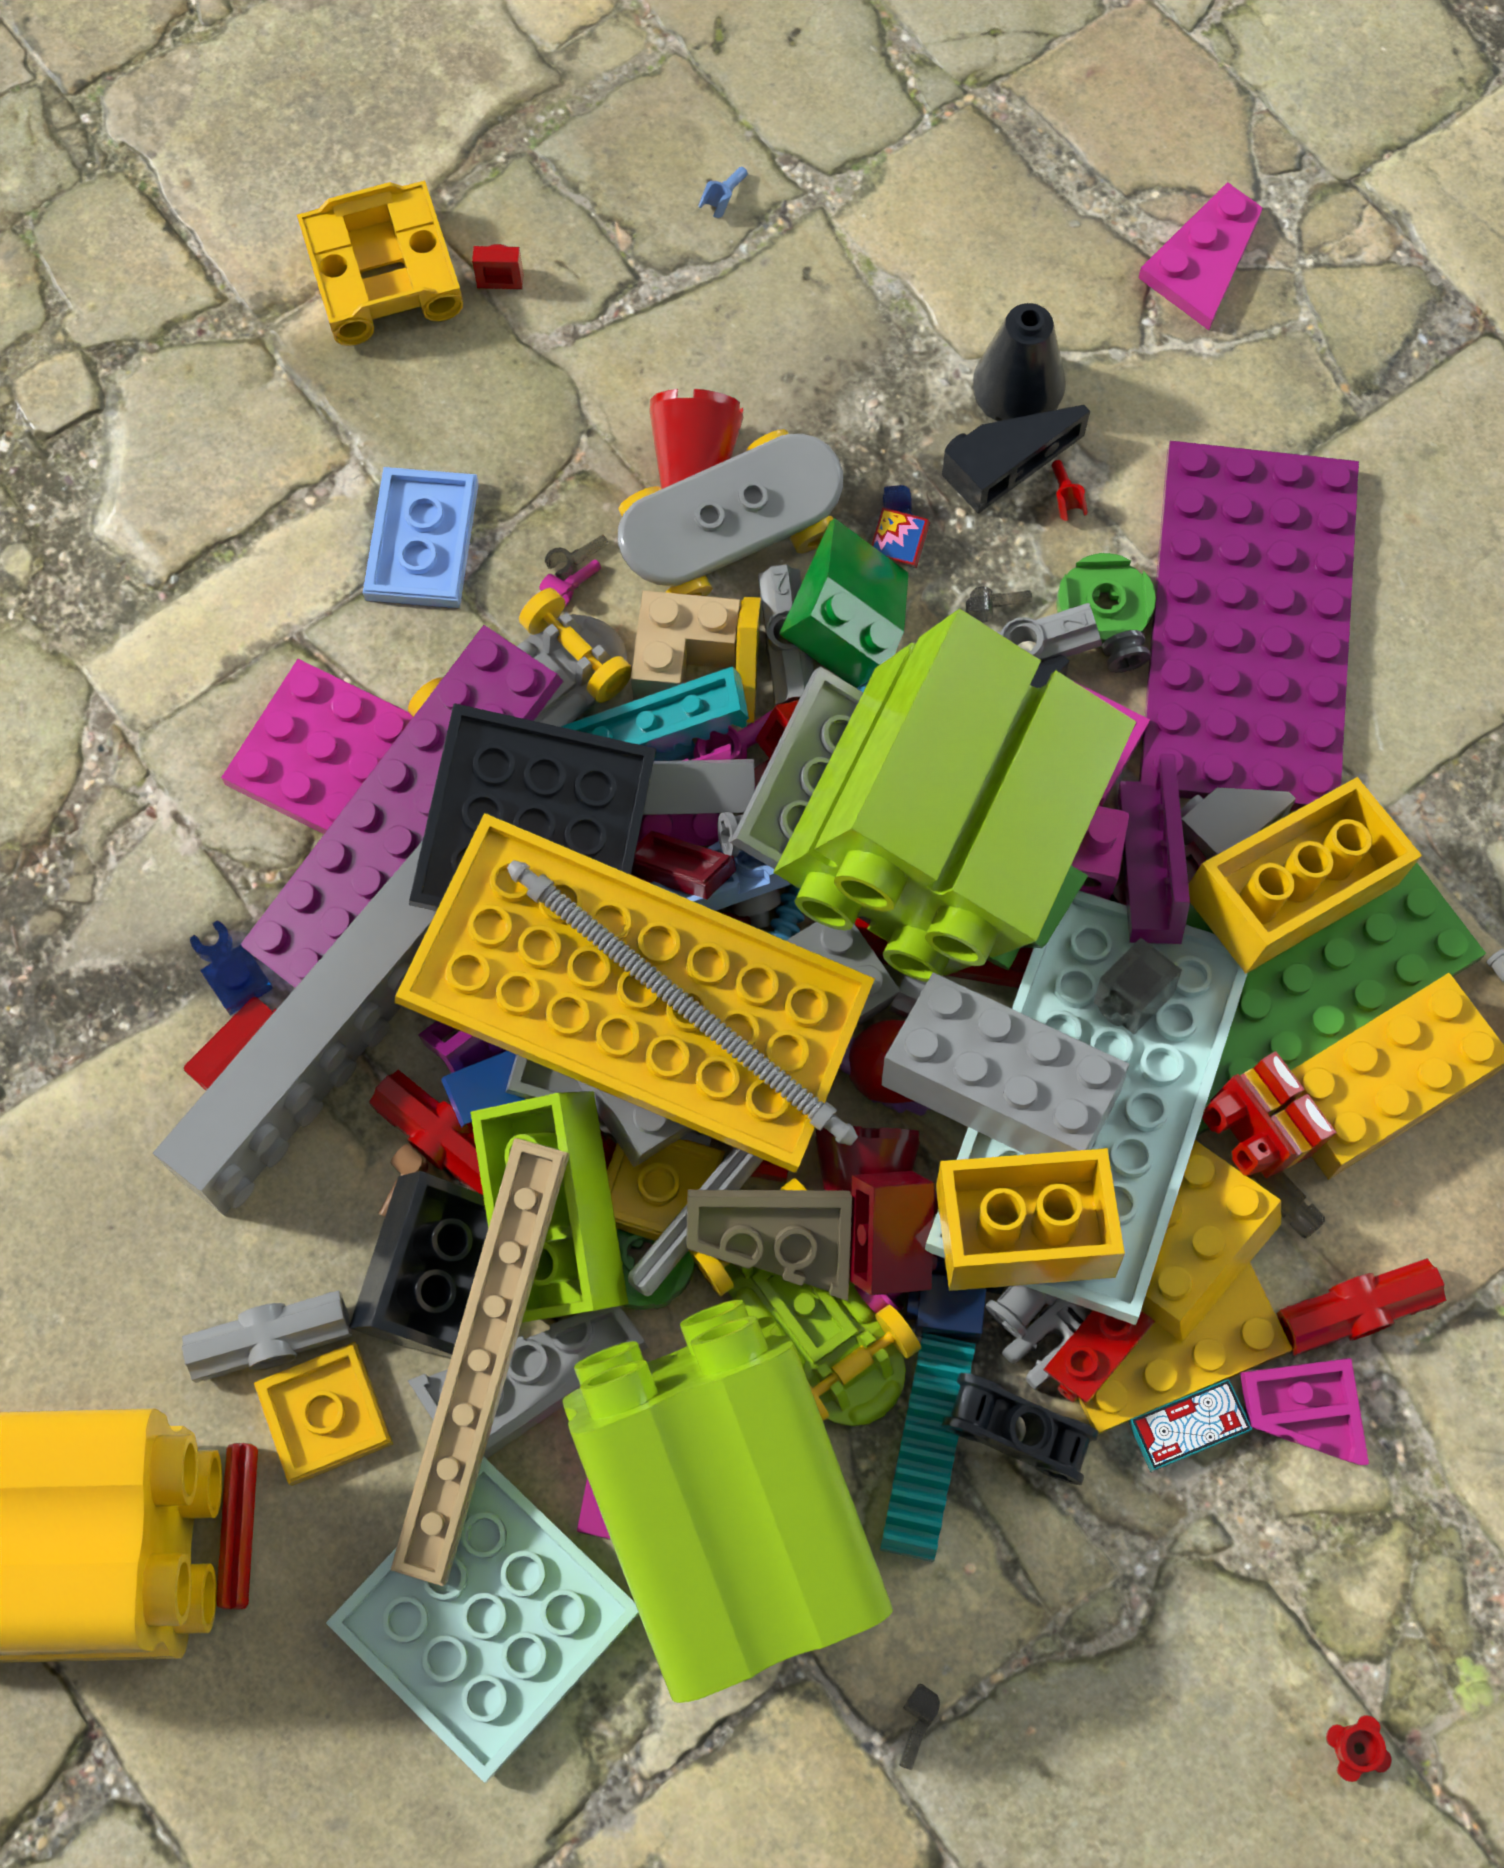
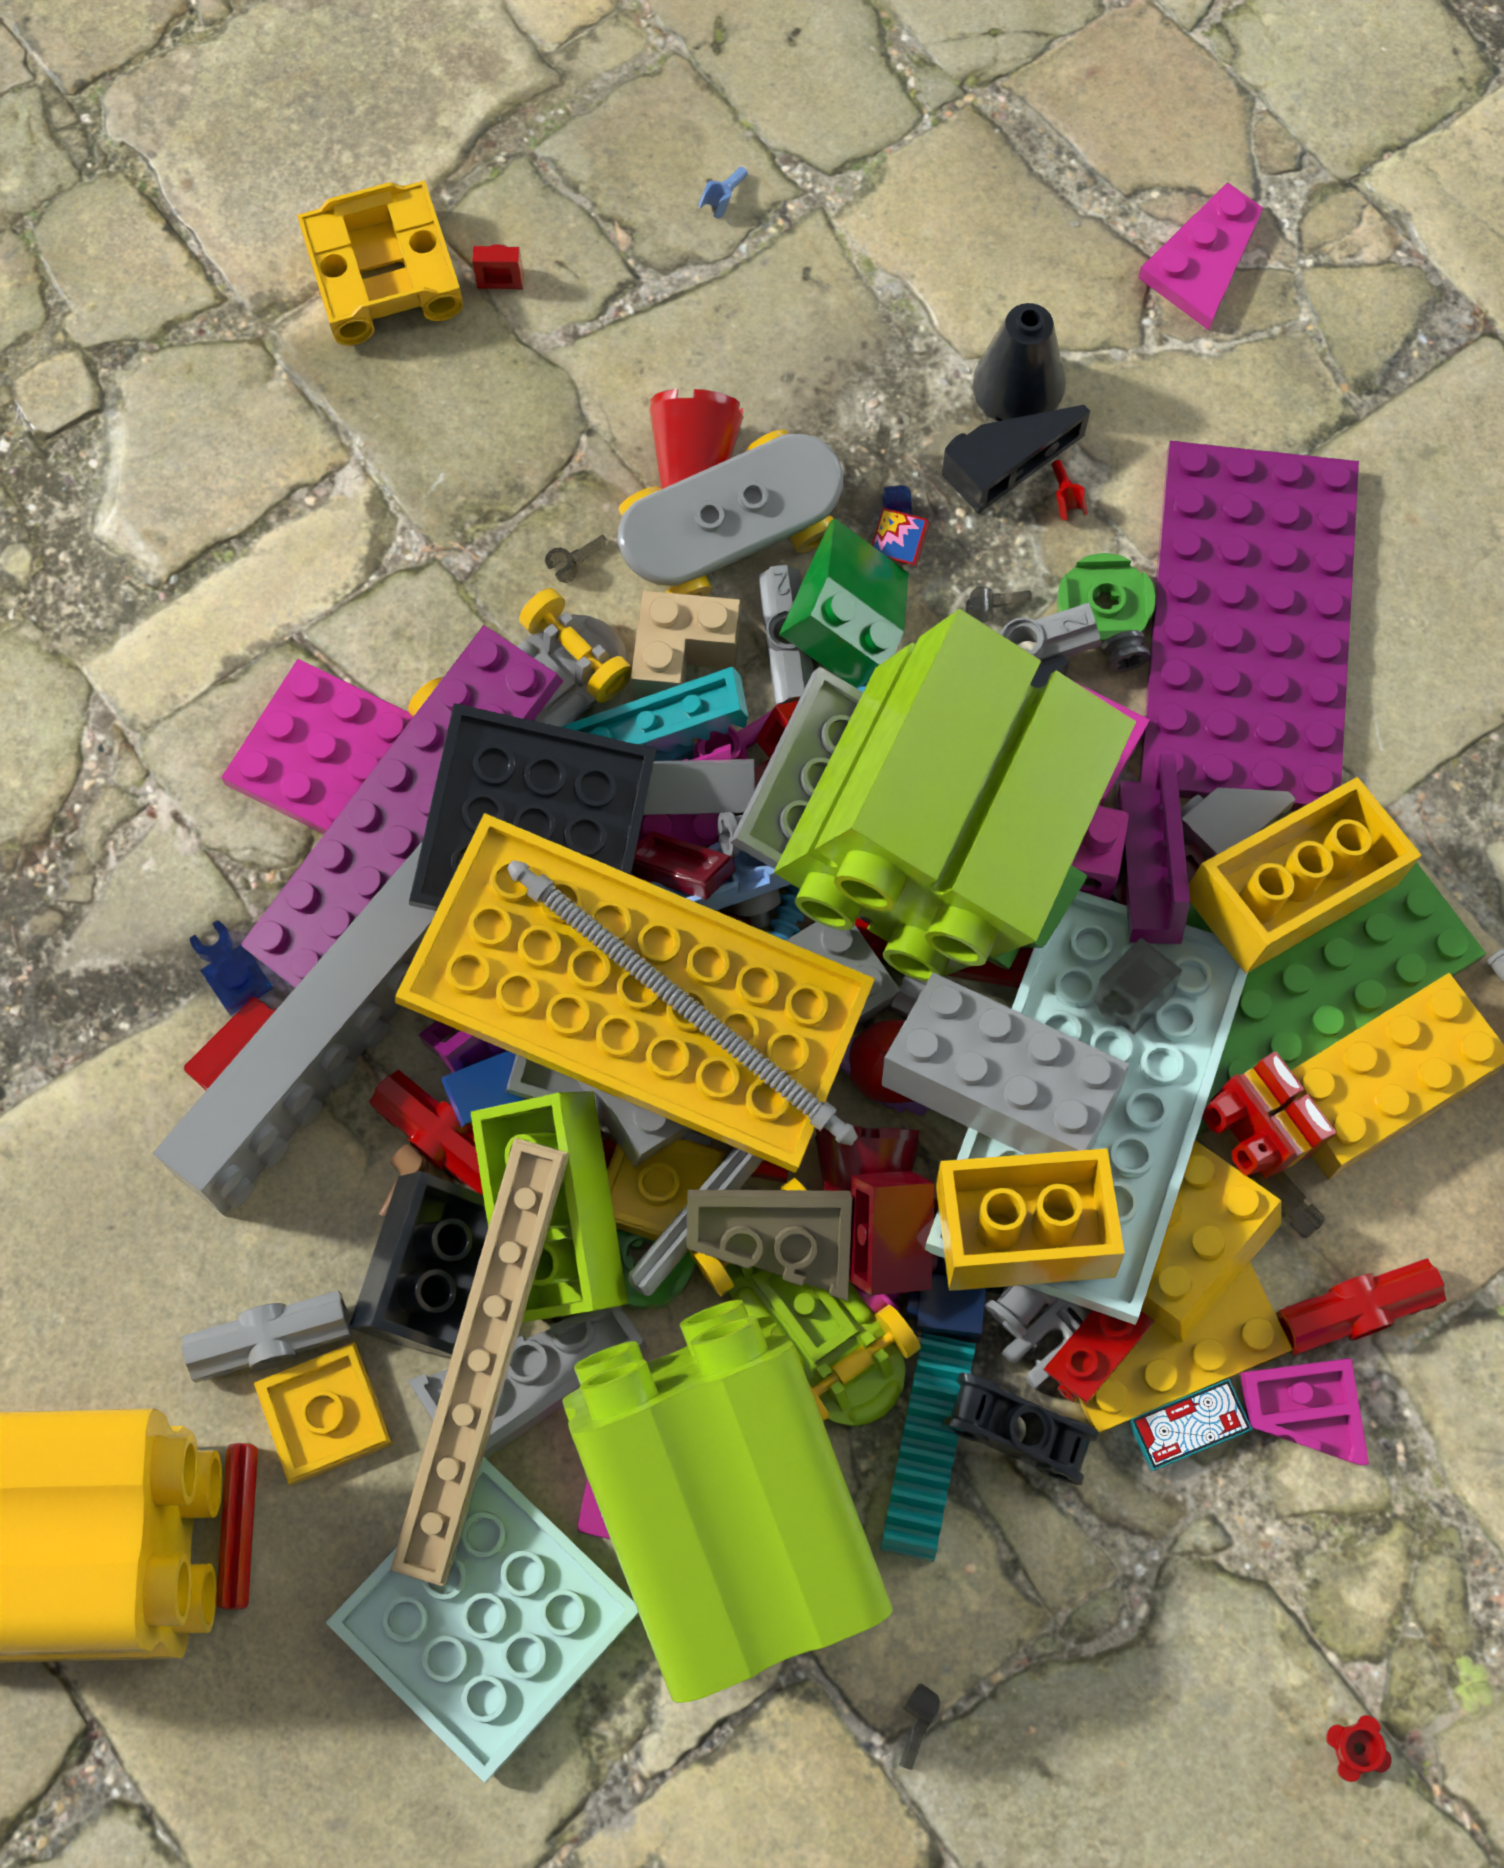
(421, 537): light blue tile -> none
(567, 587): dark pink hand -> none
(747, 650): yellow tile -> none

